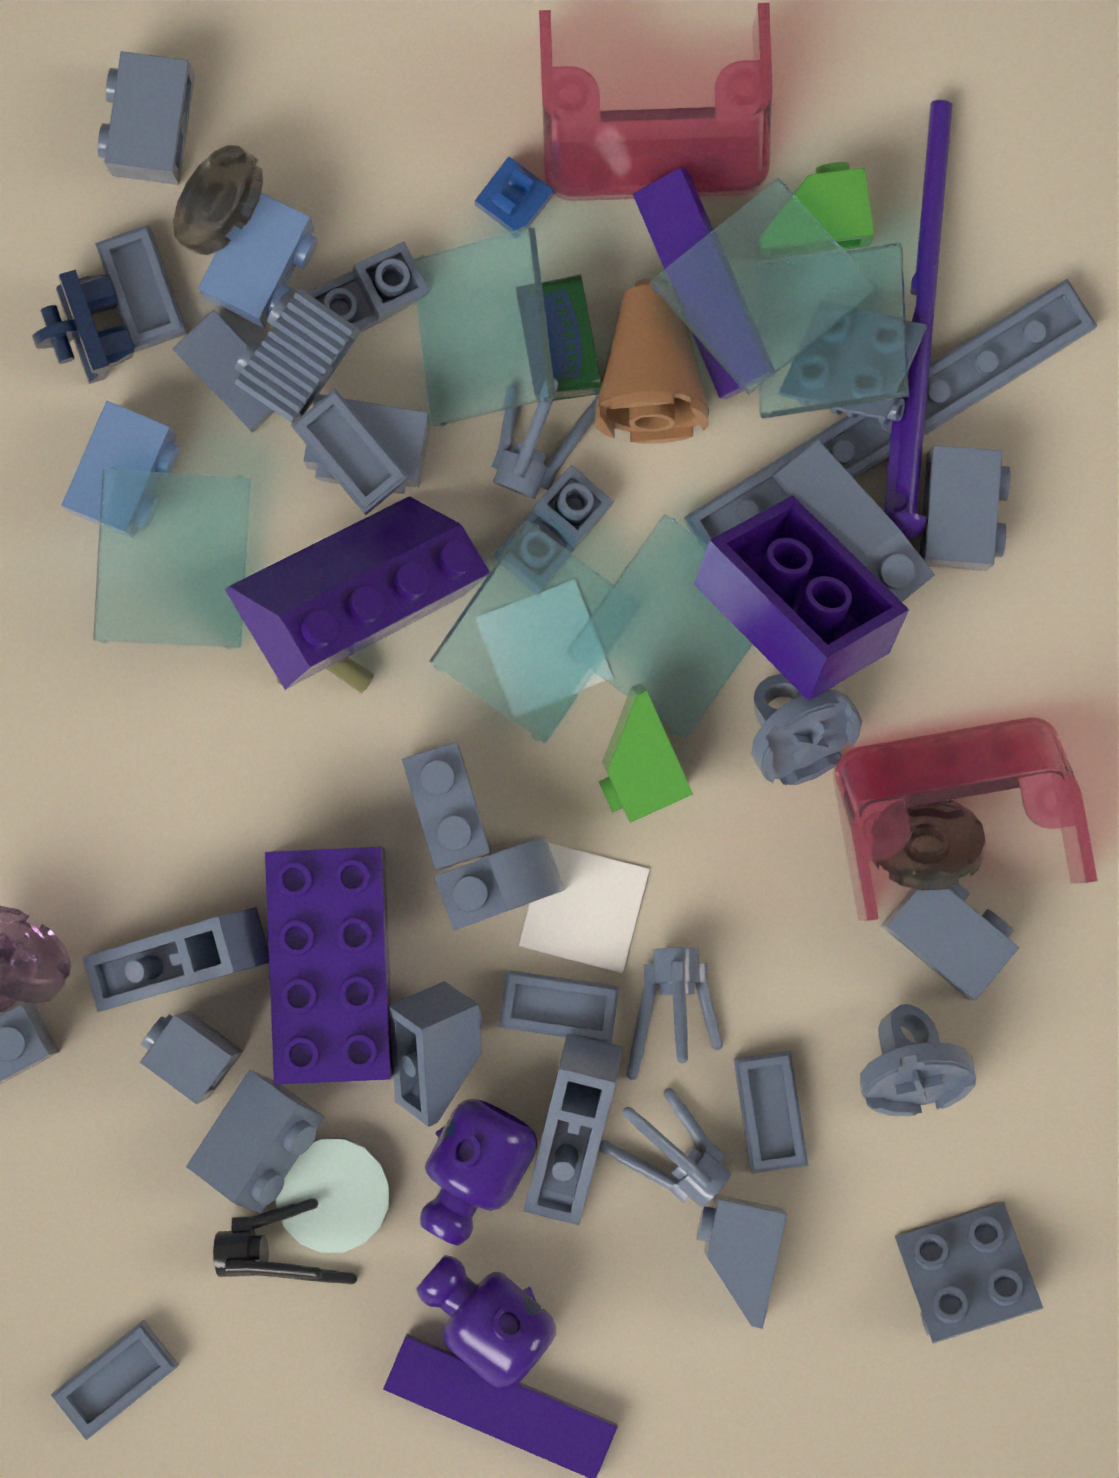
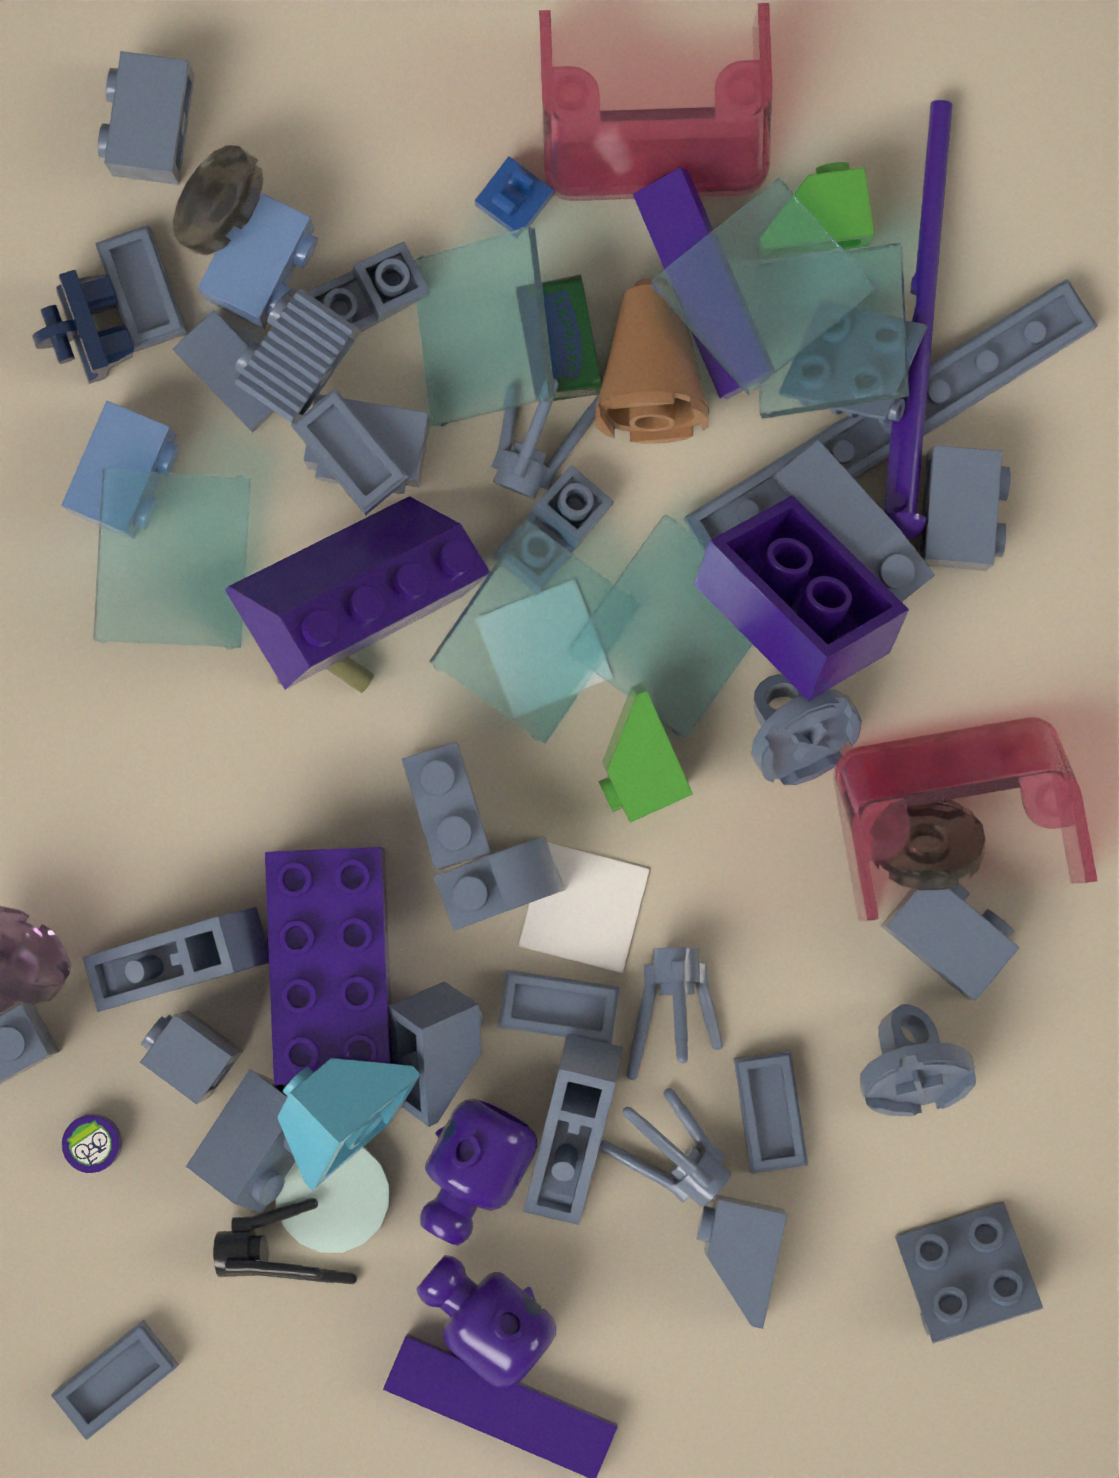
(91, 1143): none -> tile
(340, 1111): none -> medium azure slope

